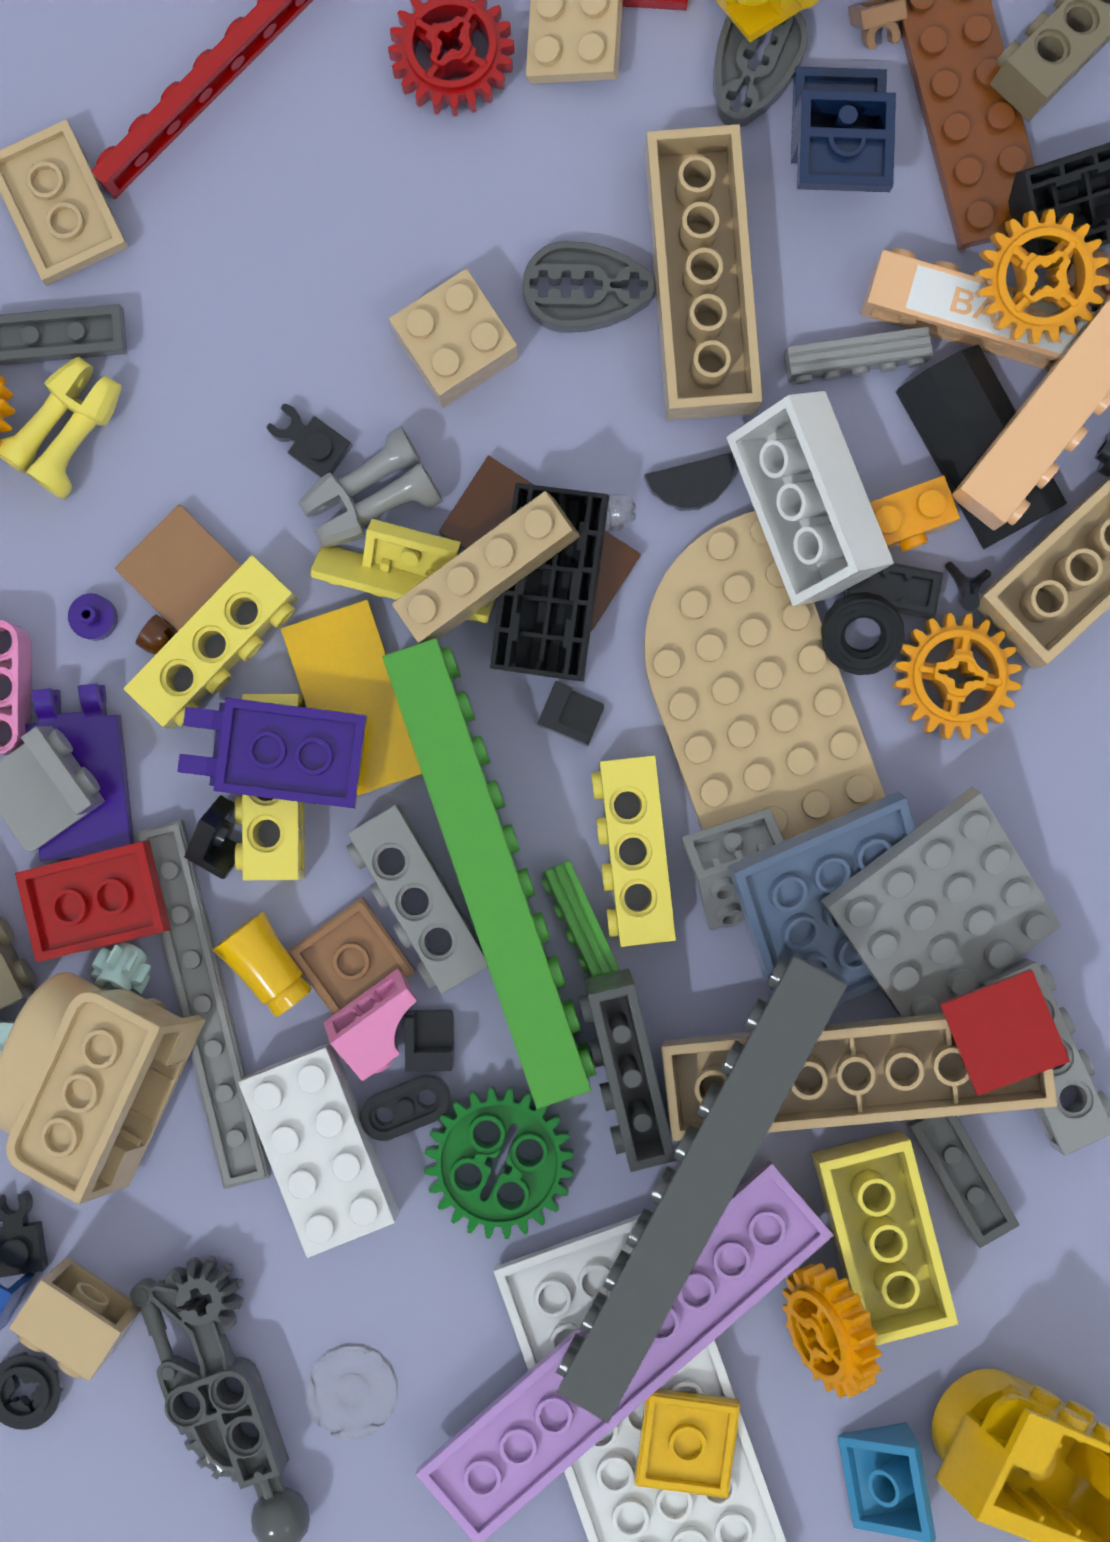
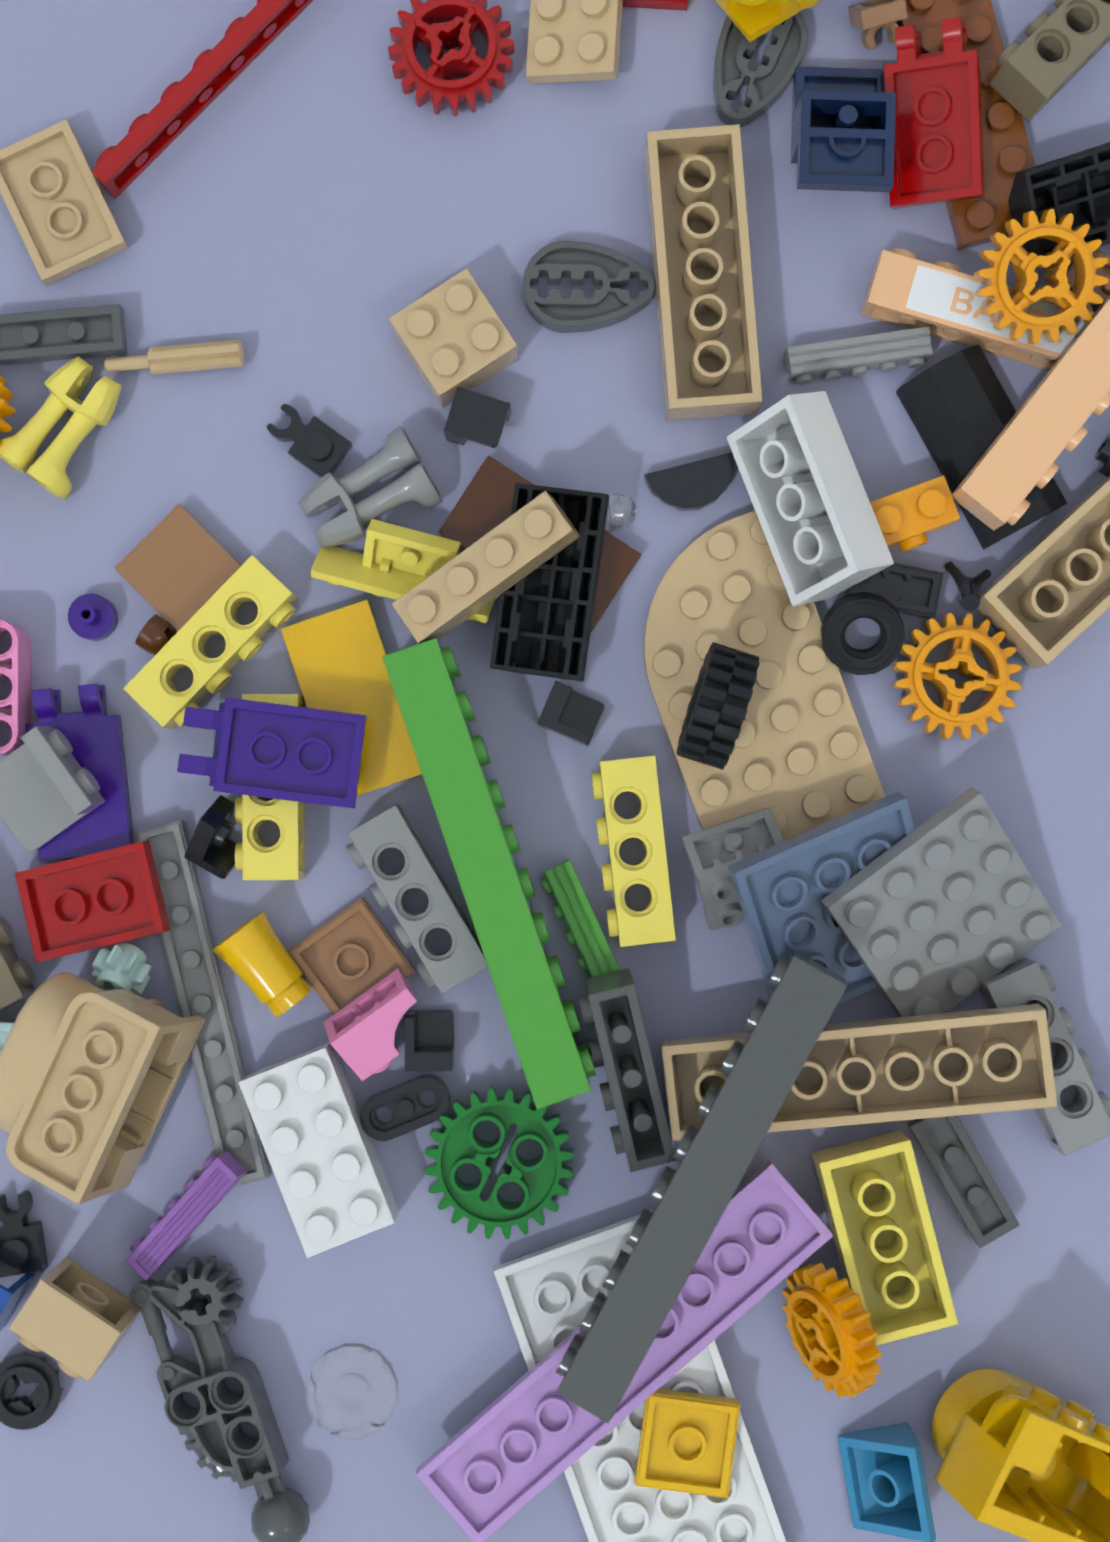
(183, 358): none -> tan axle
(185, 1214): none -> medium lavender piece
(476, 418): none -> black panel
(718, 706): none -> black tyre
(936, 119): none -> red tile
(1004, 1032): red tile -> none

